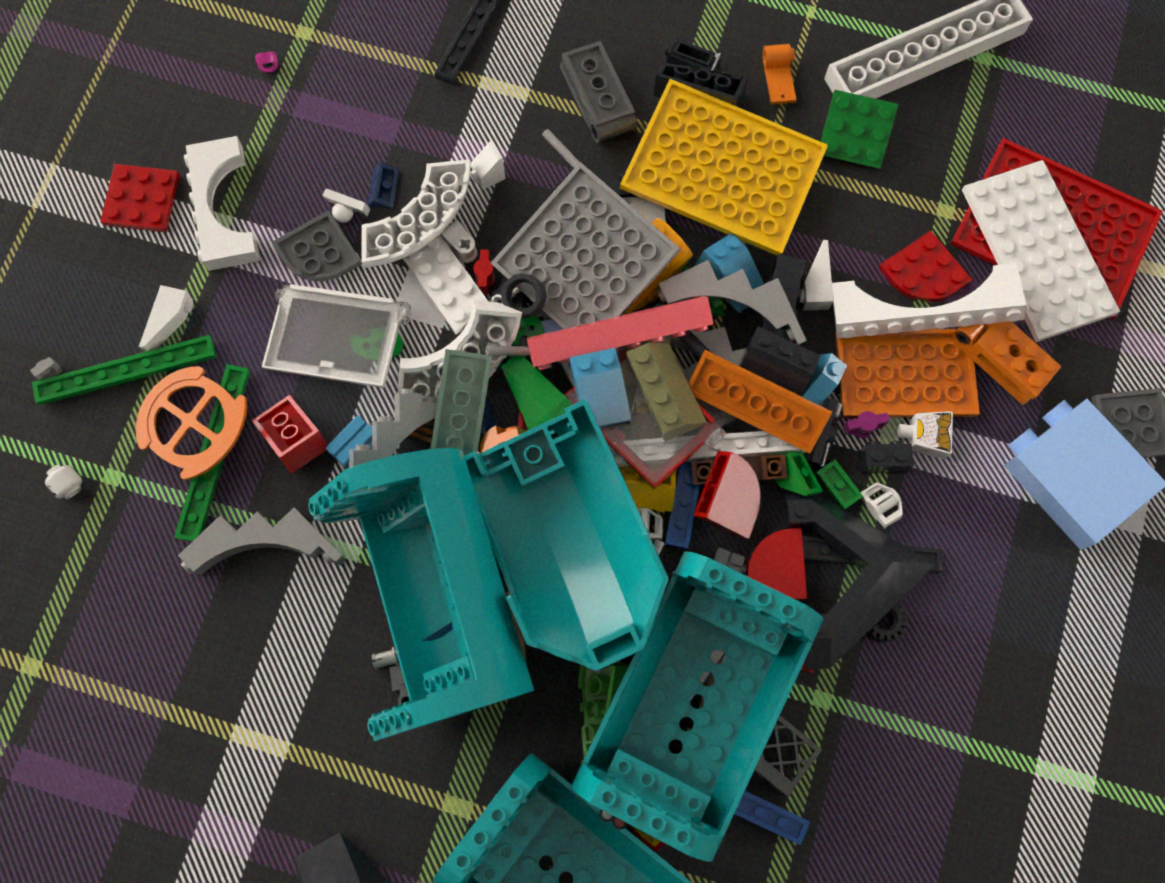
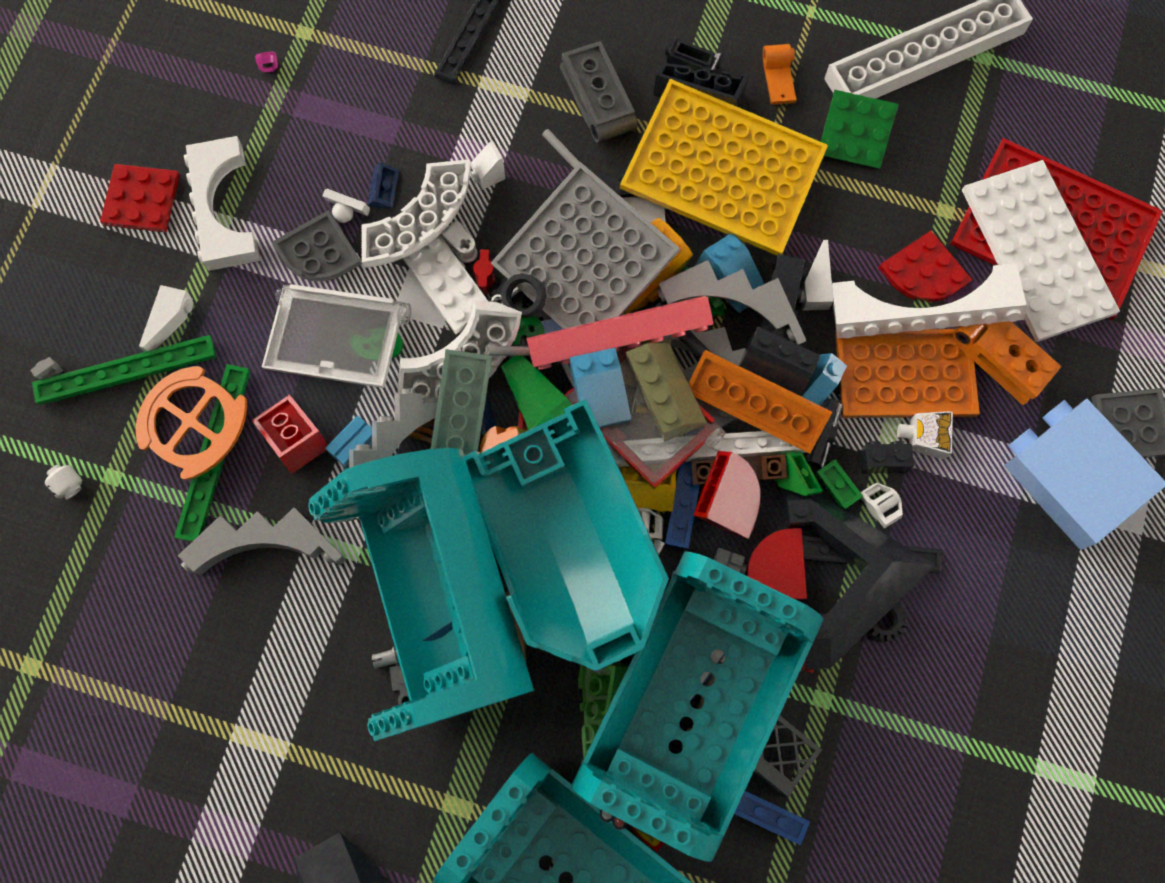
(866, 424): magenta piece -> none

